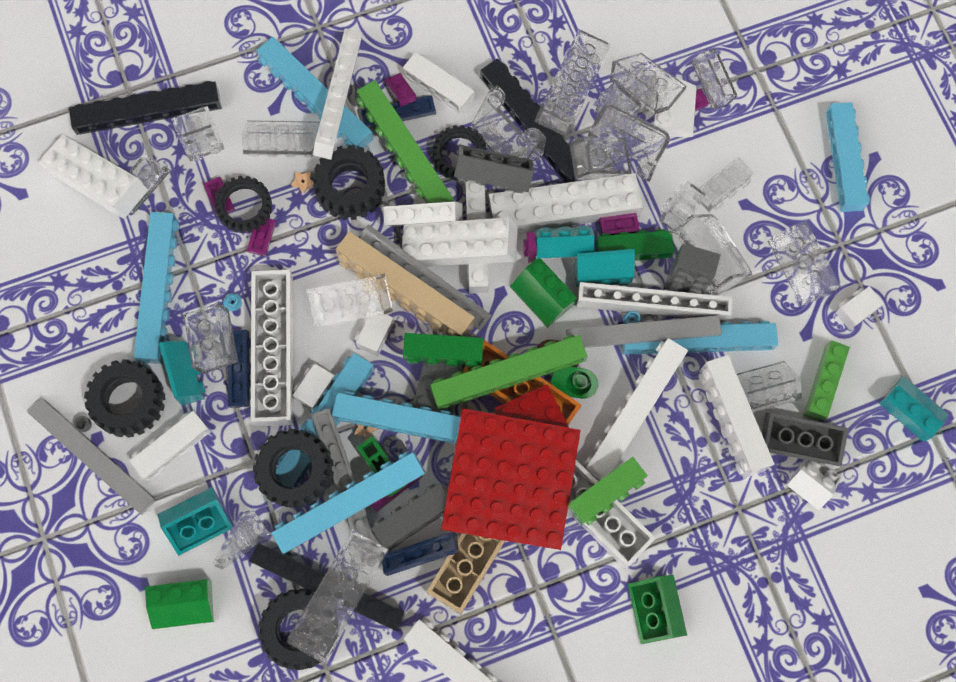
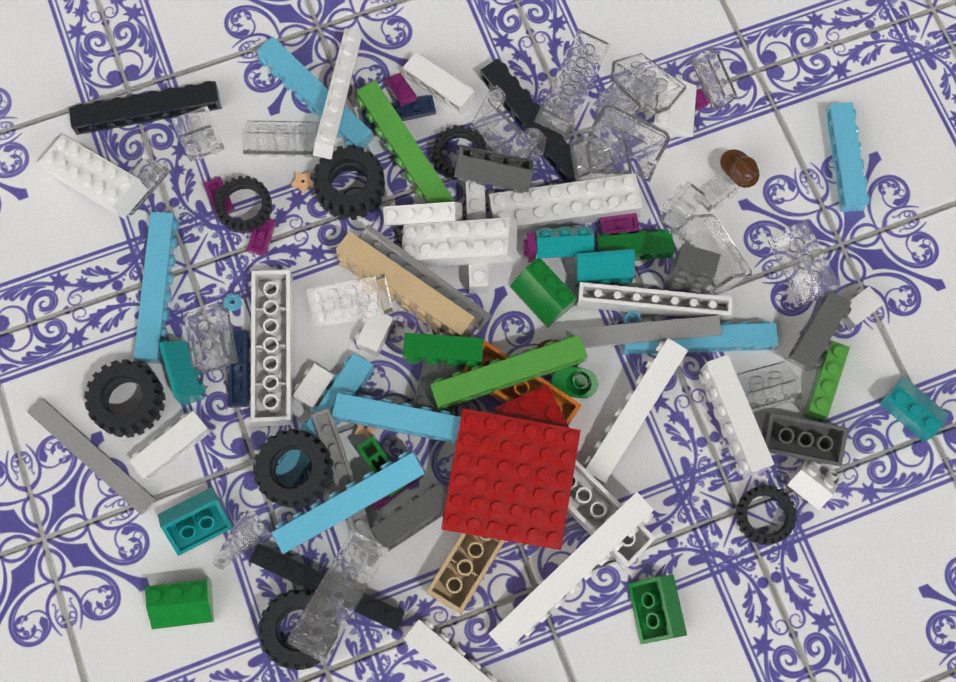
(80, 425): dark grey hinge -> none
(420, 553): dark blue plate -> none
(571, 571): none -> white brick
(607, 491): bright green brick -> none
(740, 168): none -> reddish brown piece
(782, 498): none -> black tyre
(819, 330): none -> dark grey brick

